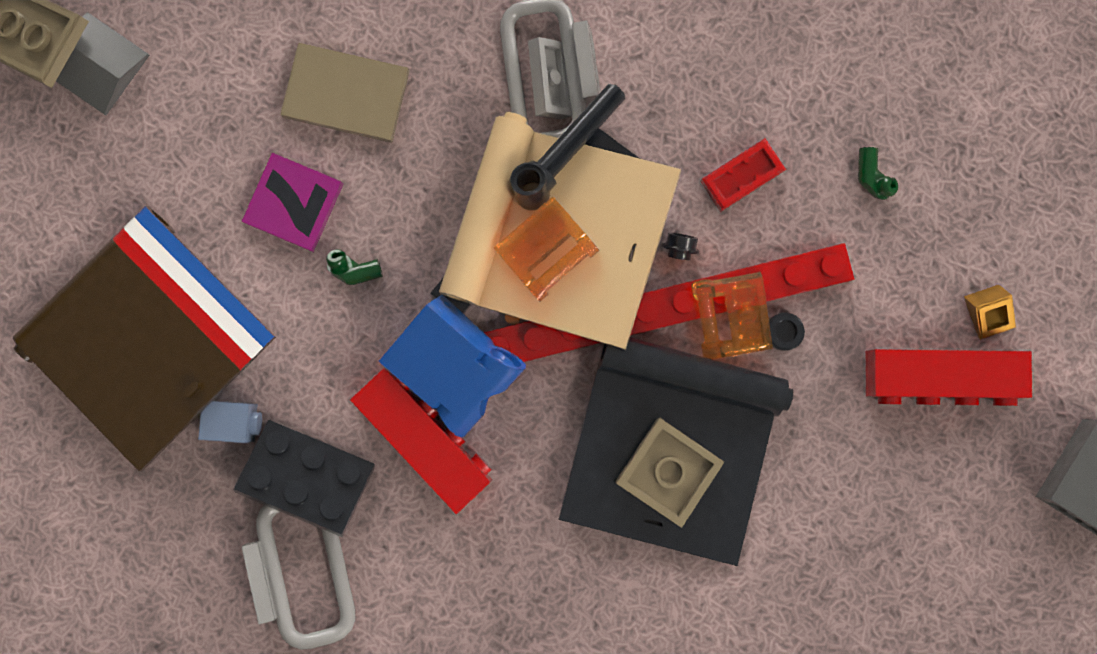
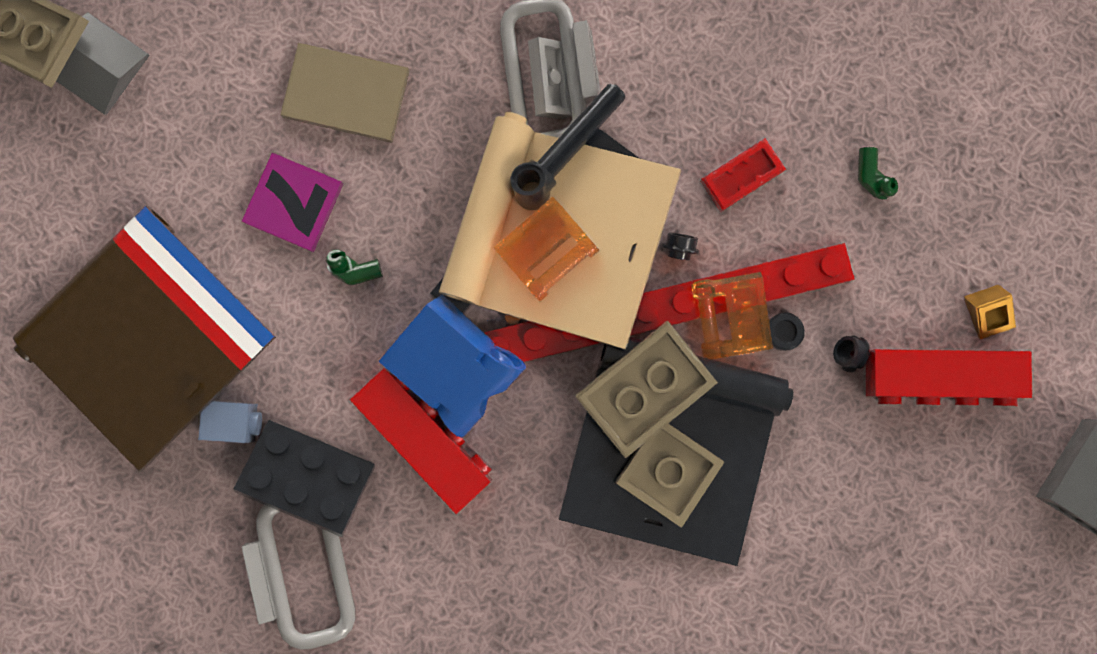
(646, 389): none -> dark tan tile
(851, 353): none -> black plate

